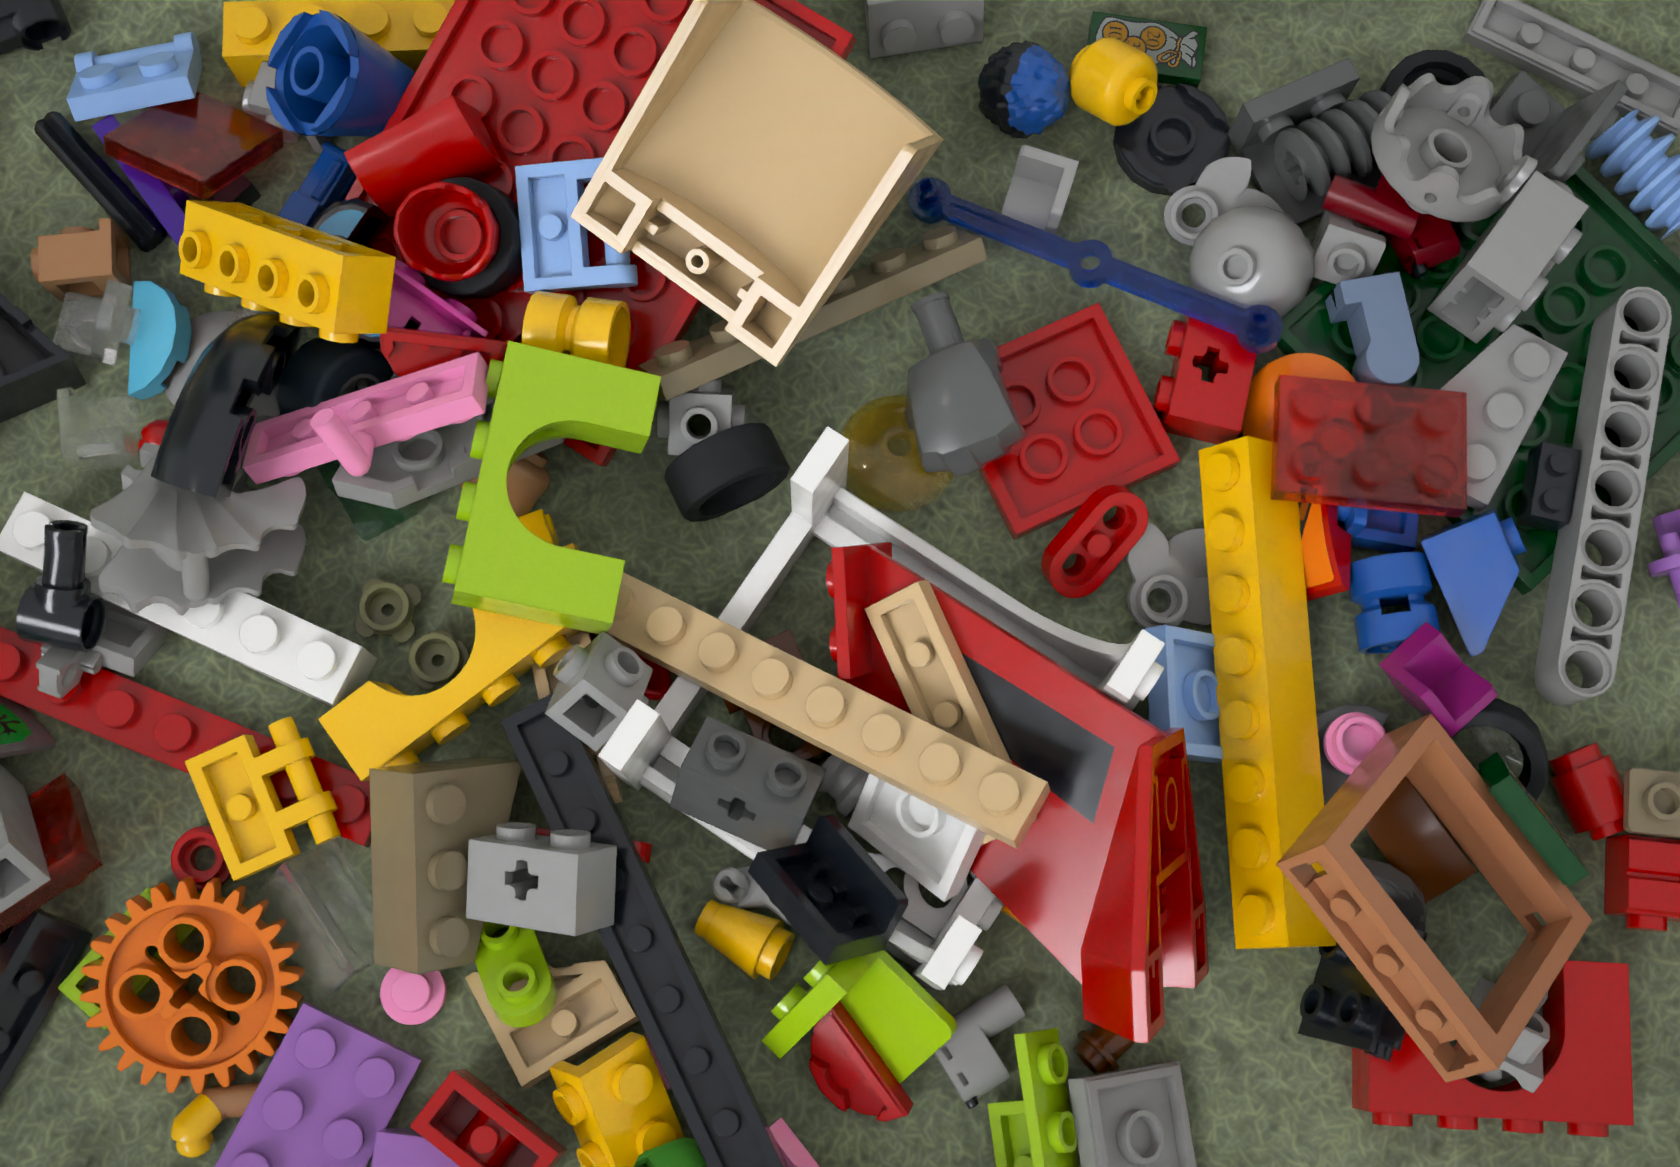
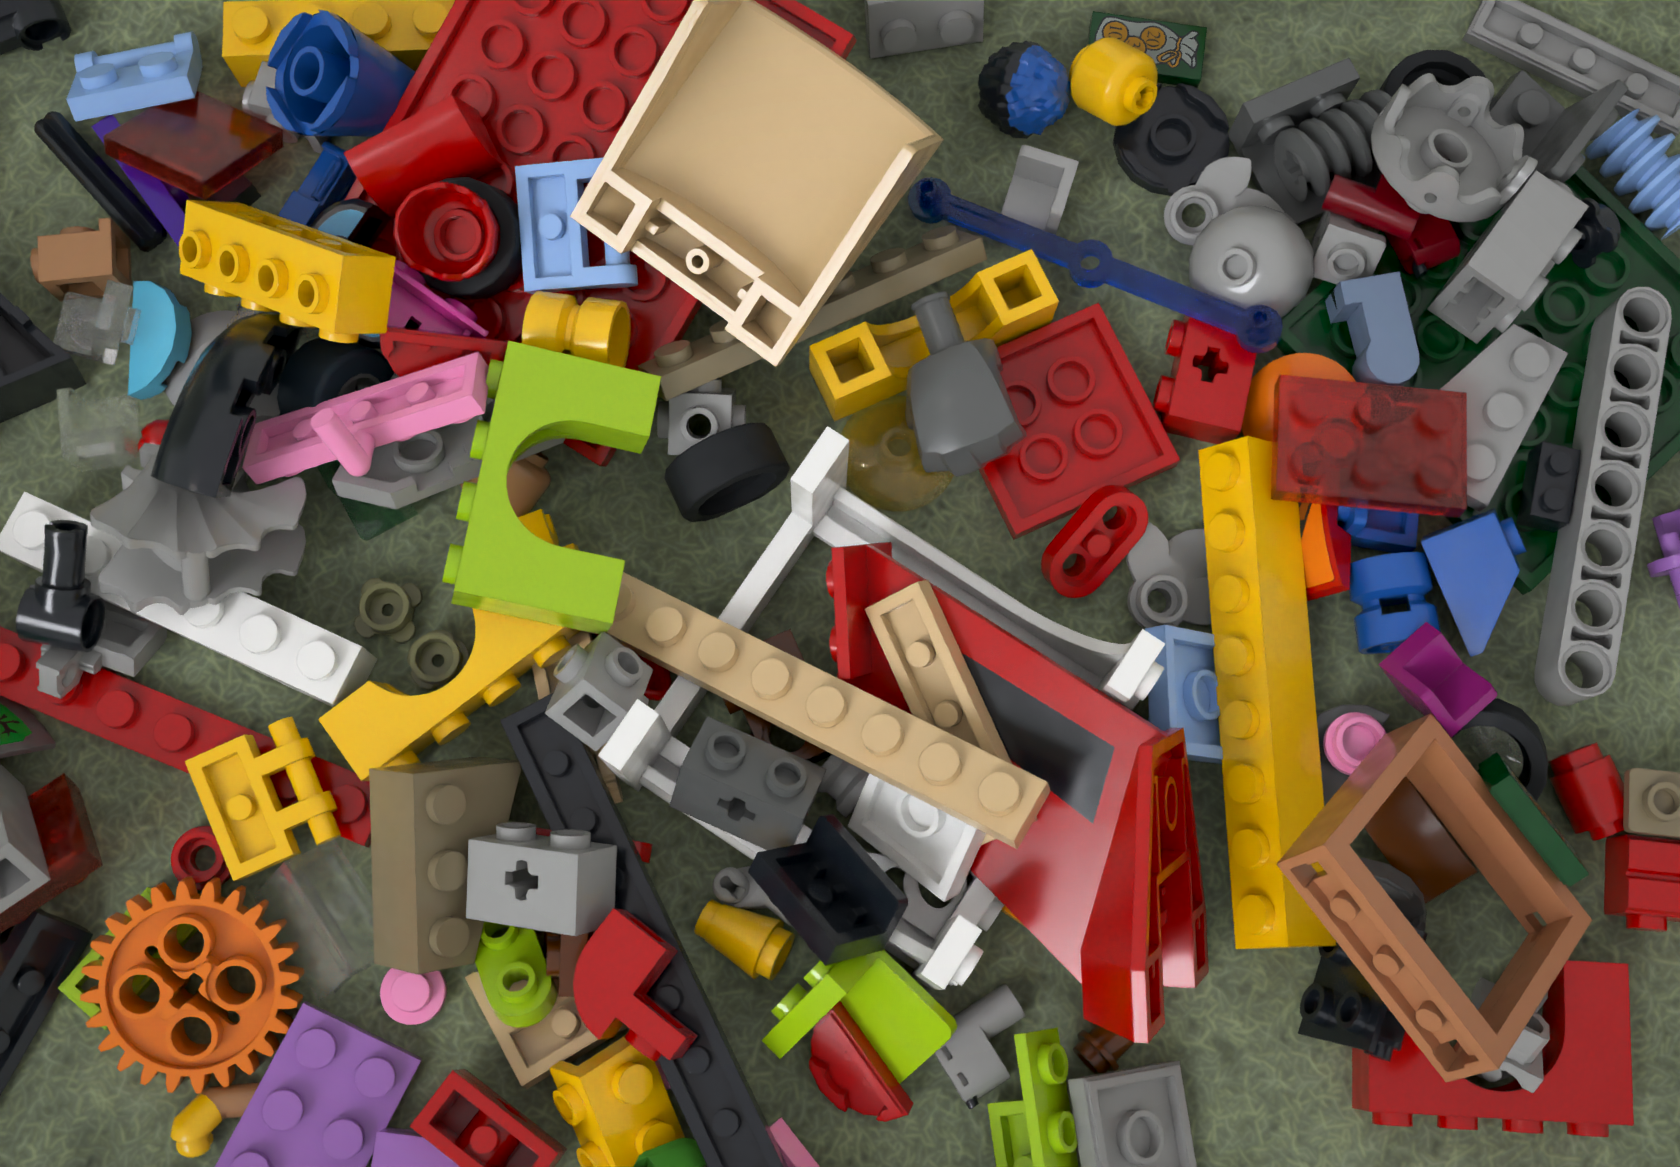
(562, 956): none -> reddish brown plate
(613, 982): none -> red brick
(874, 360): none -> yellow arch
(1600, 233): none -> black plate

